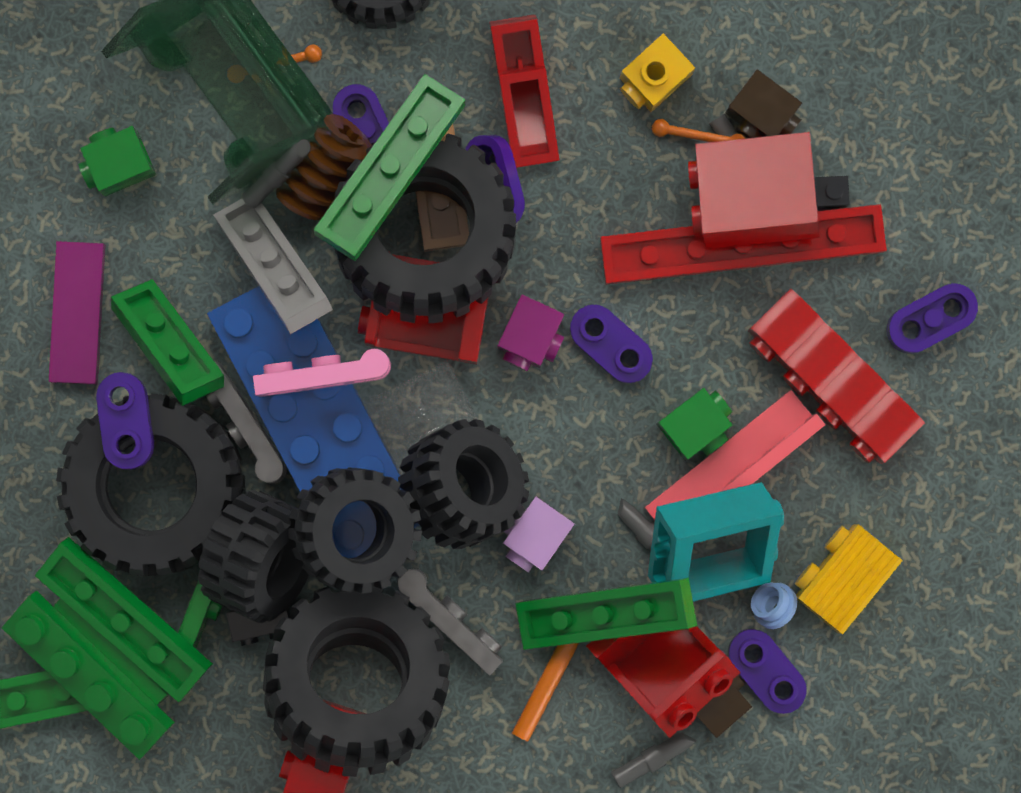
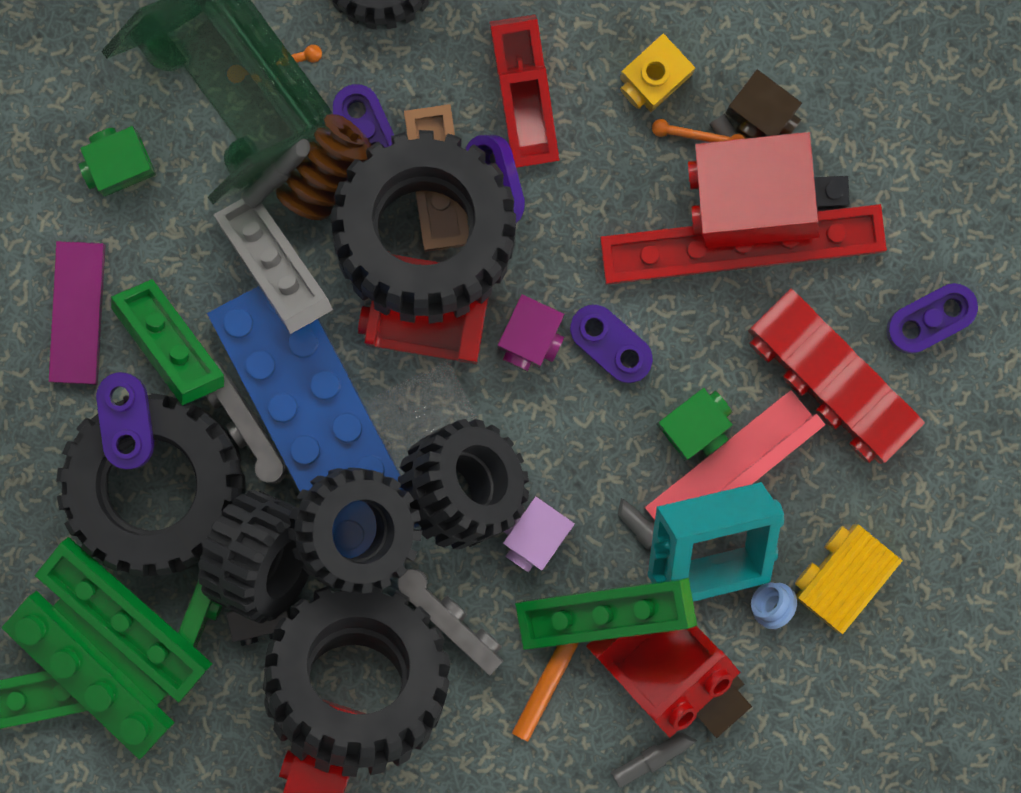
(324, 373): bright pink plate -> none
(389, 167): green plate -> none
(767, 671): dark purple plate -> none

